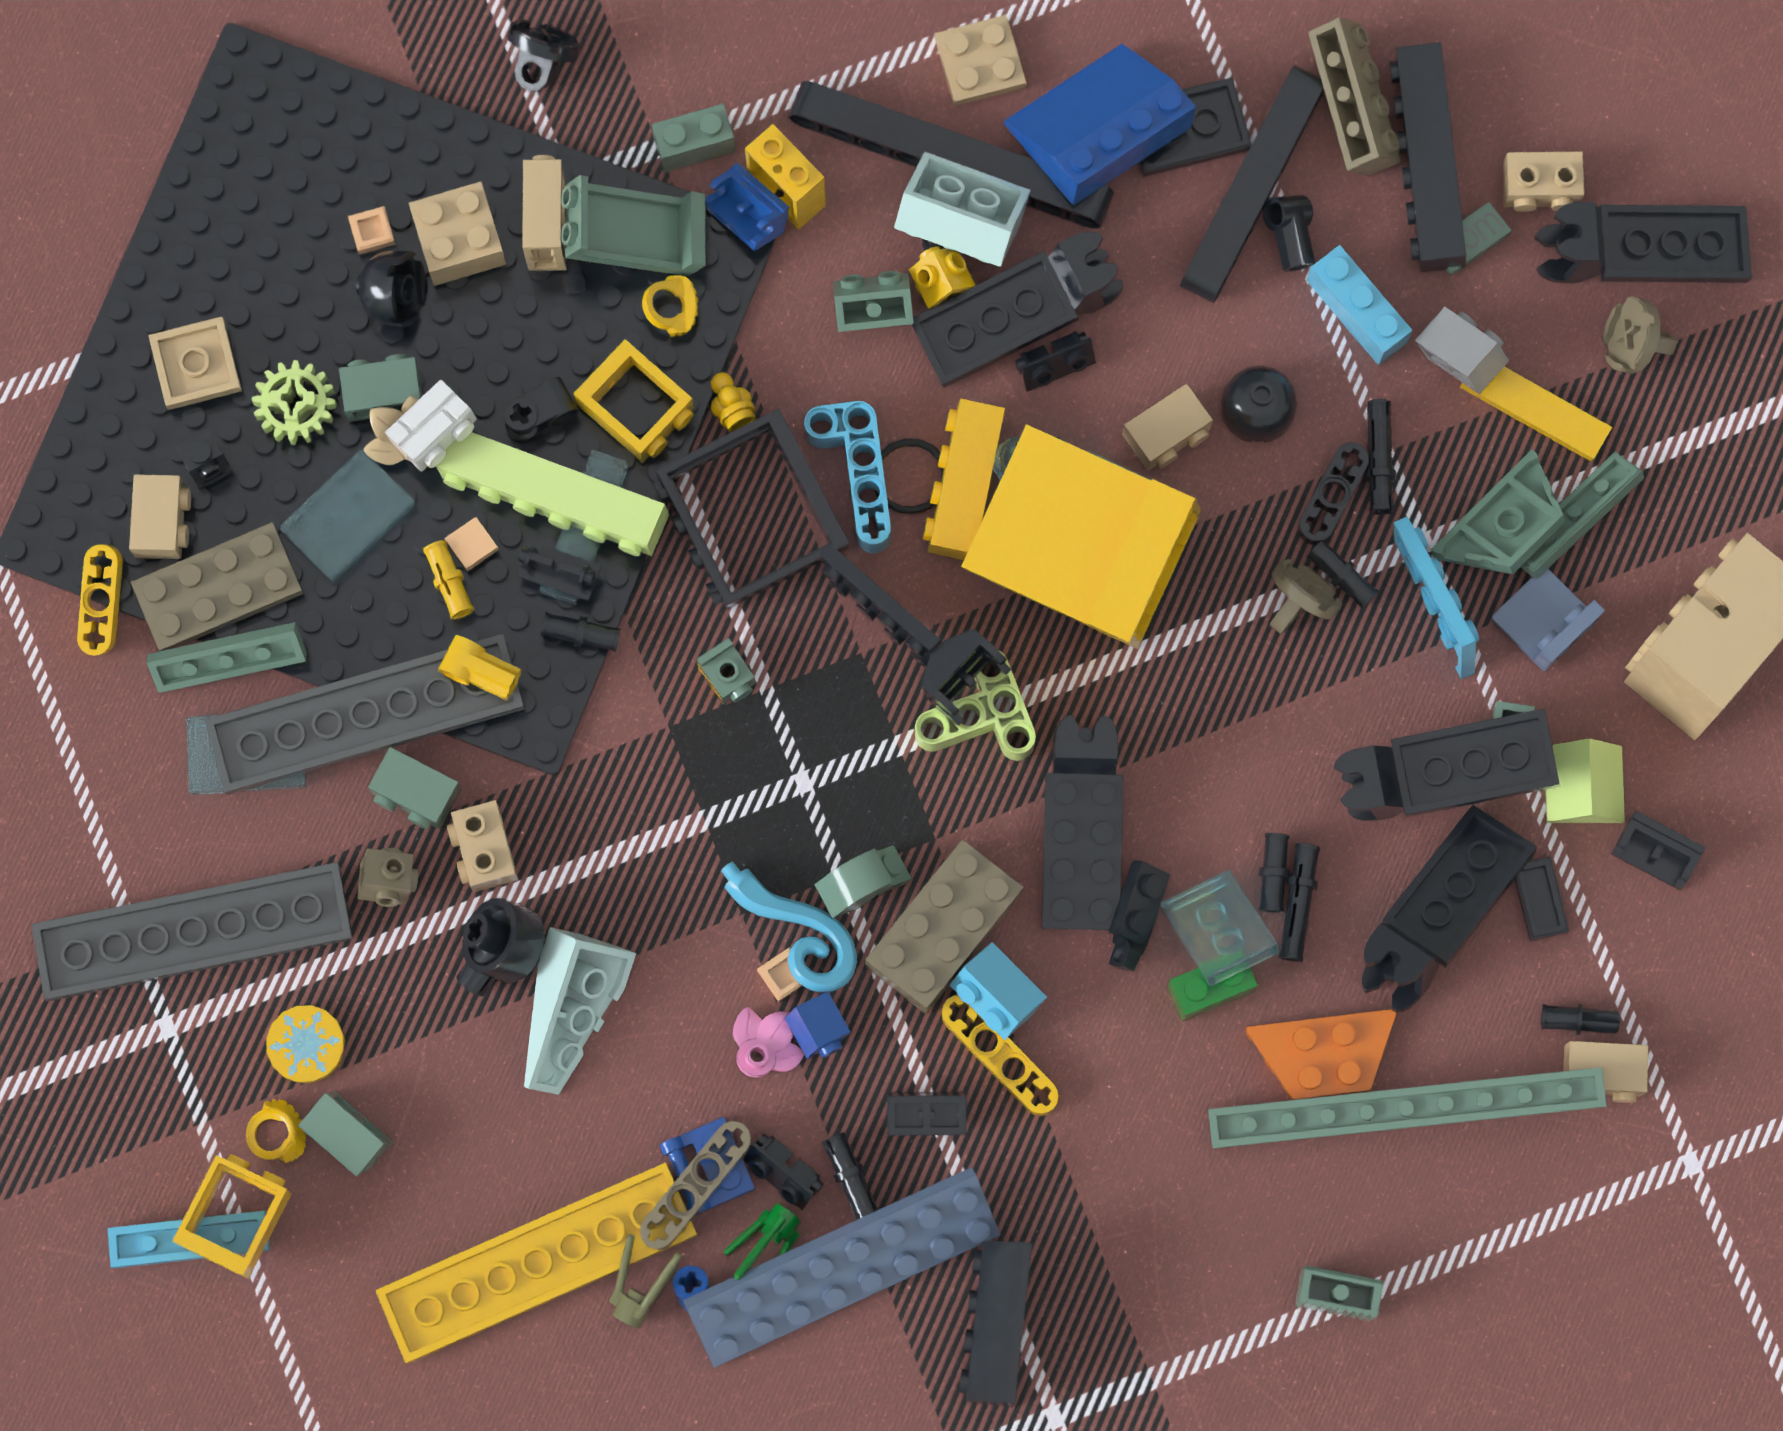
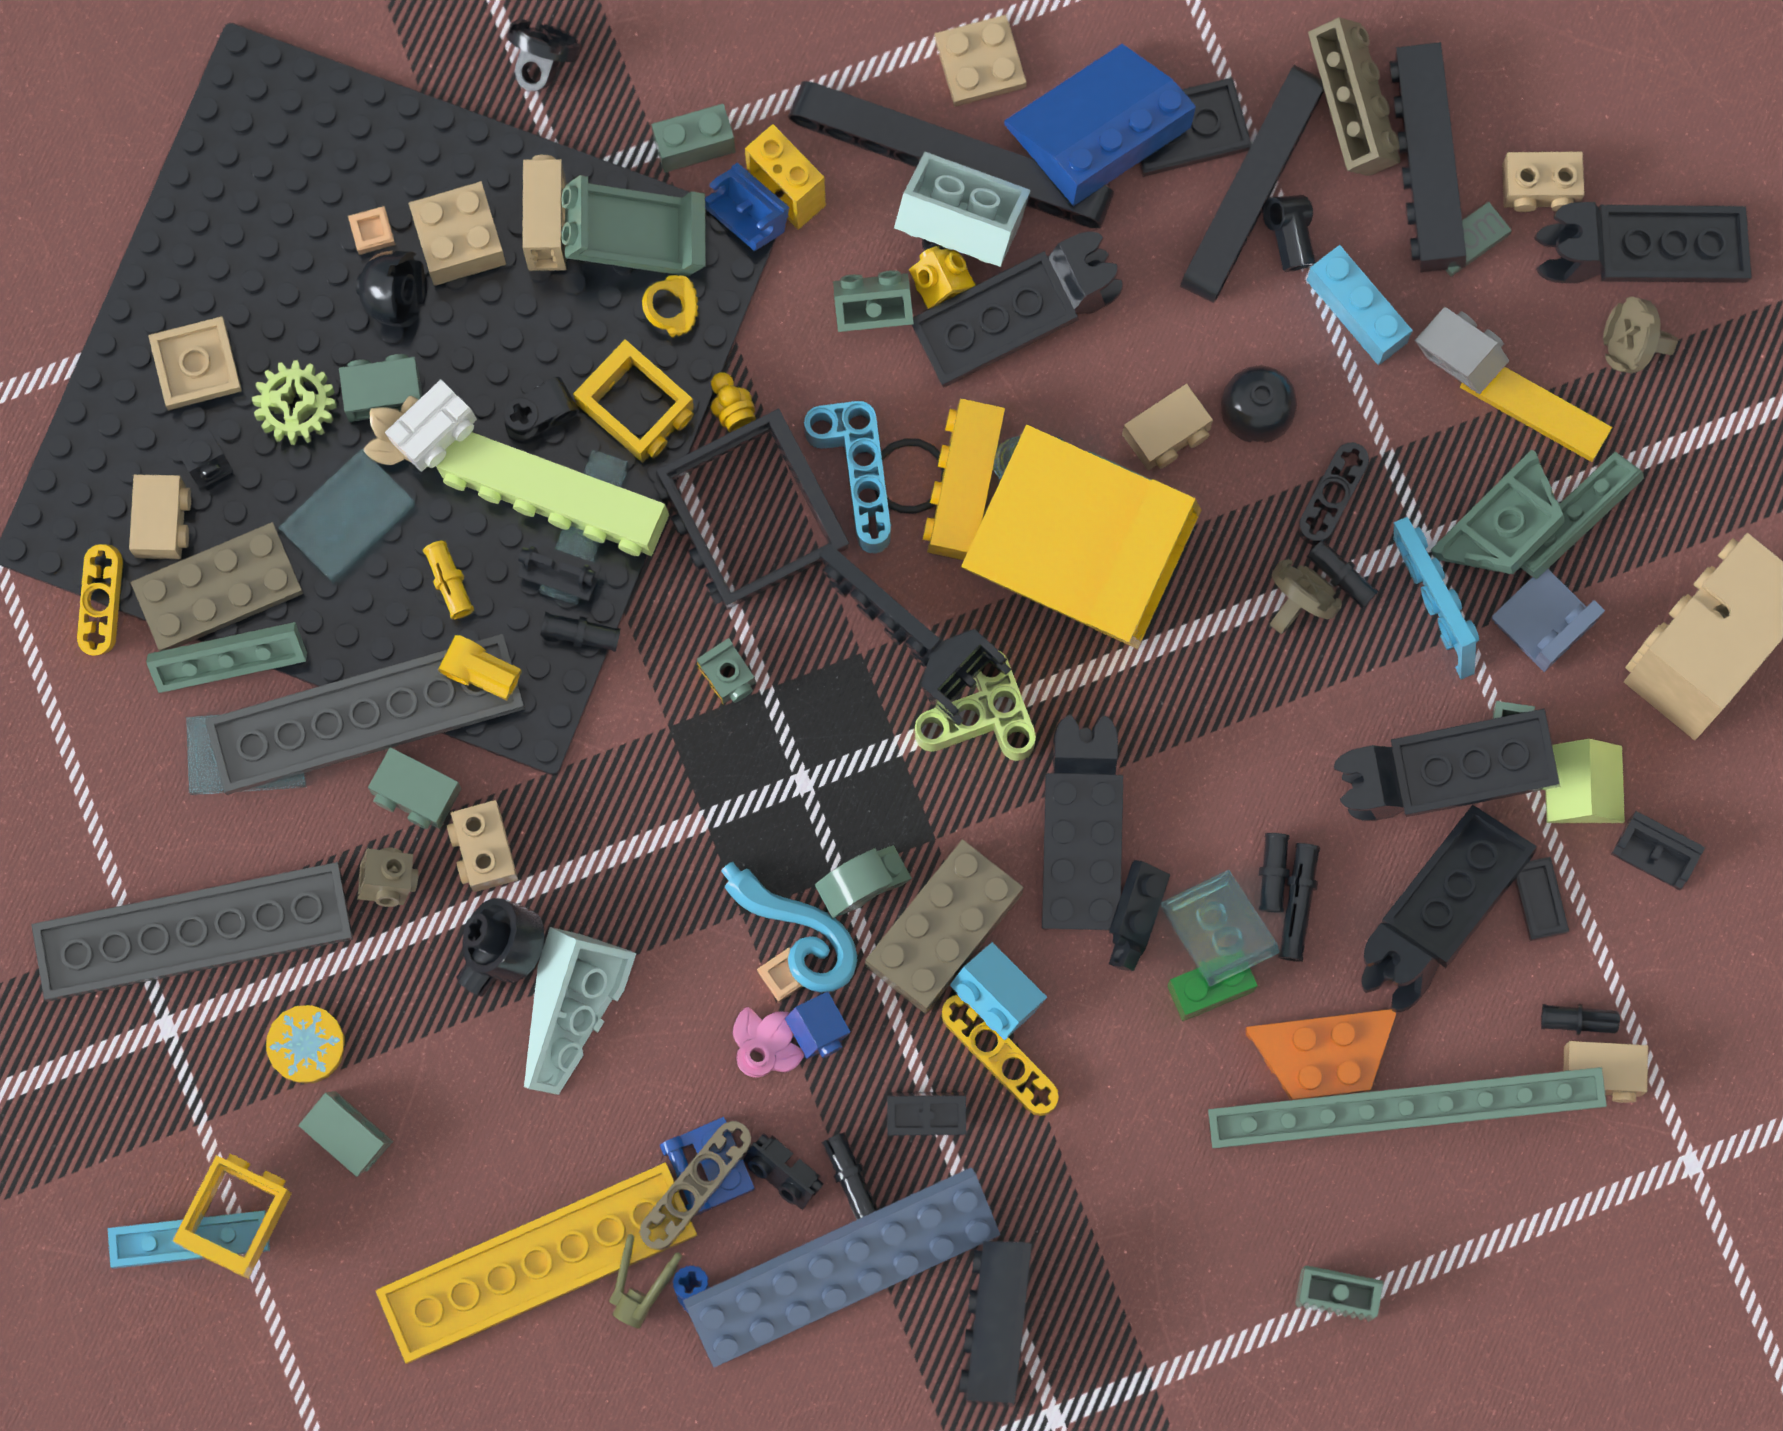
(292, 1146): yellow piece -> none
(471, 544): light nougat tile -> none
(777, 1226): green plant -> none
(1071, 355): black hinge -> none
(1380, 471): black pin -> none

